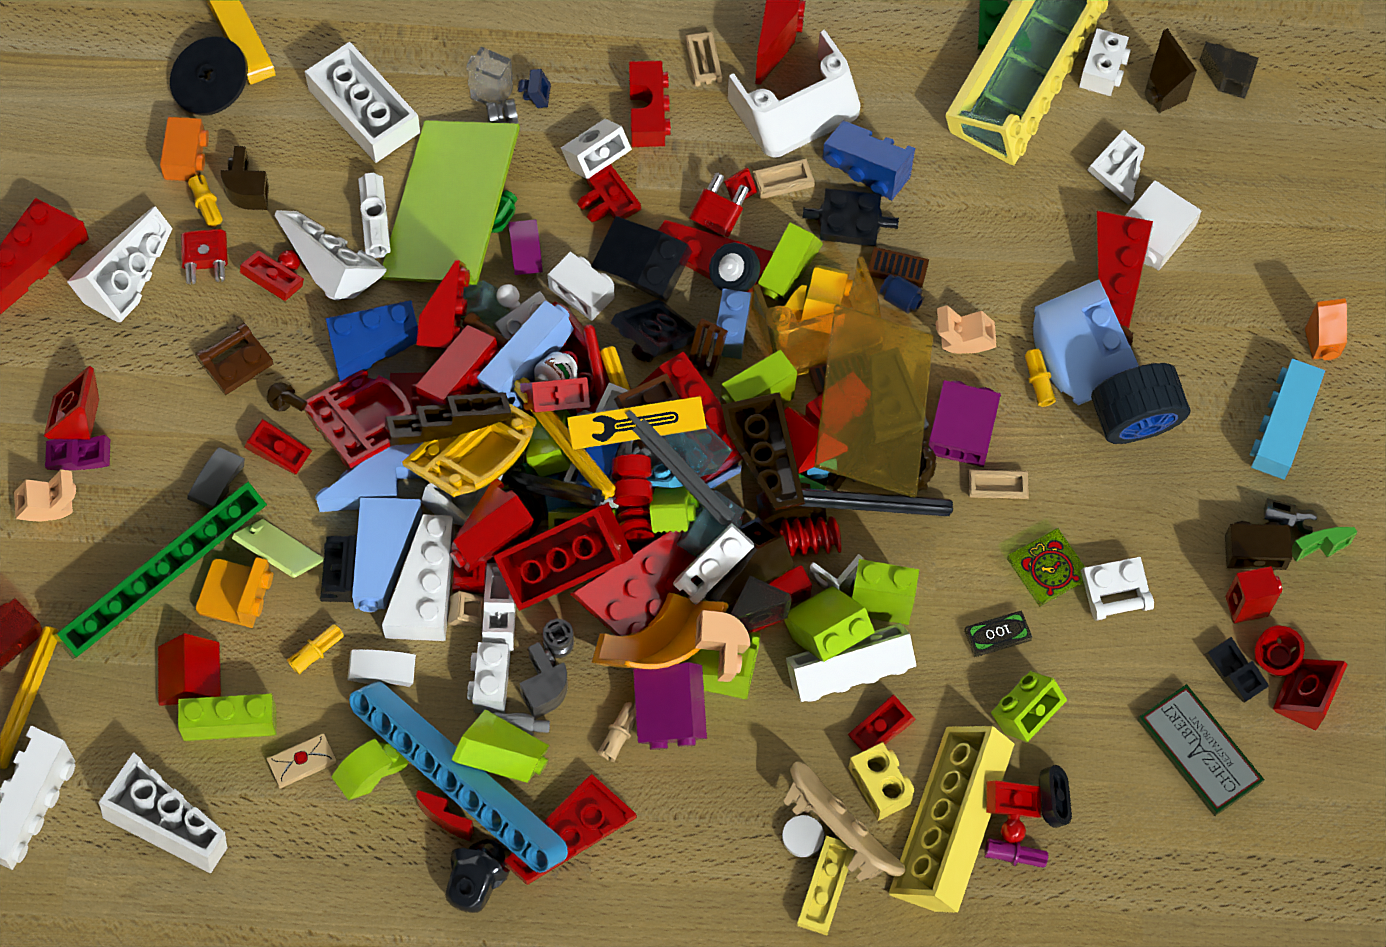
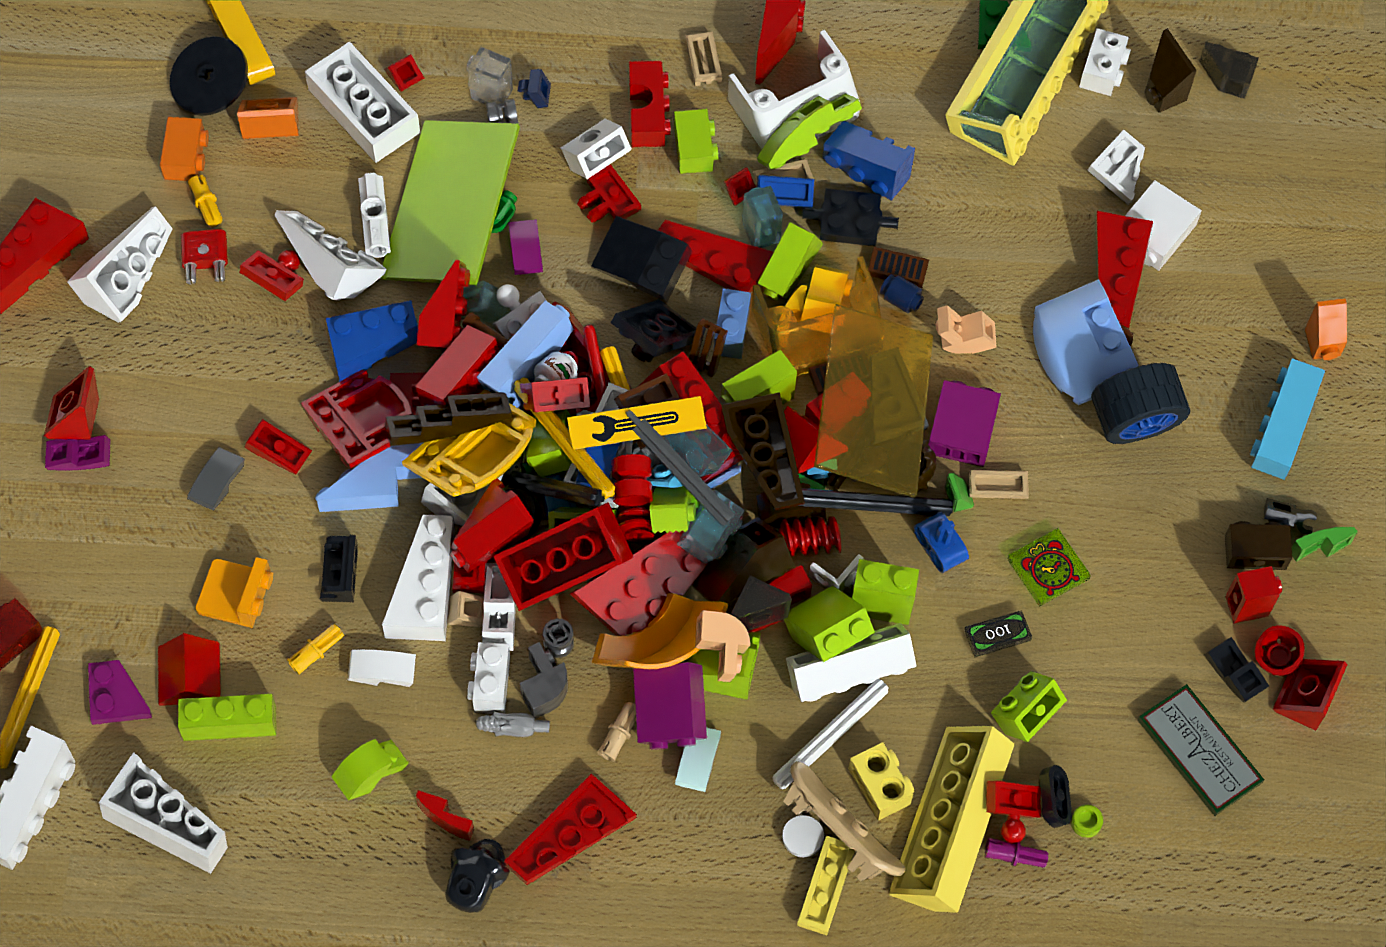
(45, 500): light nougat brick -> none
(113, 694): none -> magenta wing
(160, 570): green brick -> none
(240, 365): reddish brown plate -> none
(245, 187): dark brown brick -> none
(268, 117): none -> orange slope
(278, 548): yellowish green container -> none
(282, 396): dark brown plate -> none
(301, 760): tan tile -> none
(382, 545): light blue slope -> none
(404, 73): none -> red slope
(467, 786): dark azure beam -> none
(501, 749): lime slope -> none
(581, 285): white brick -> none
(694, 141): none -> lime brick
(698, 762): none -> light aqua slope
(714, 563): white plate -> none
(716, 211): red piece -> none
(734, 267): black wheel -> none
(762, 217): none -> clear light blue brick
(789, 190): none -> blue tile
(798, 131): none -> lime slope
(833, 731): none -> white axle
(882, 724): red slope -> none
(941, 542): none -> blue beam
(958, 492): none -> bright green slope
(1040, 378): yellow axle -> none
(1087, 821): none -> lime tile
(1113, 579): white plate -> none

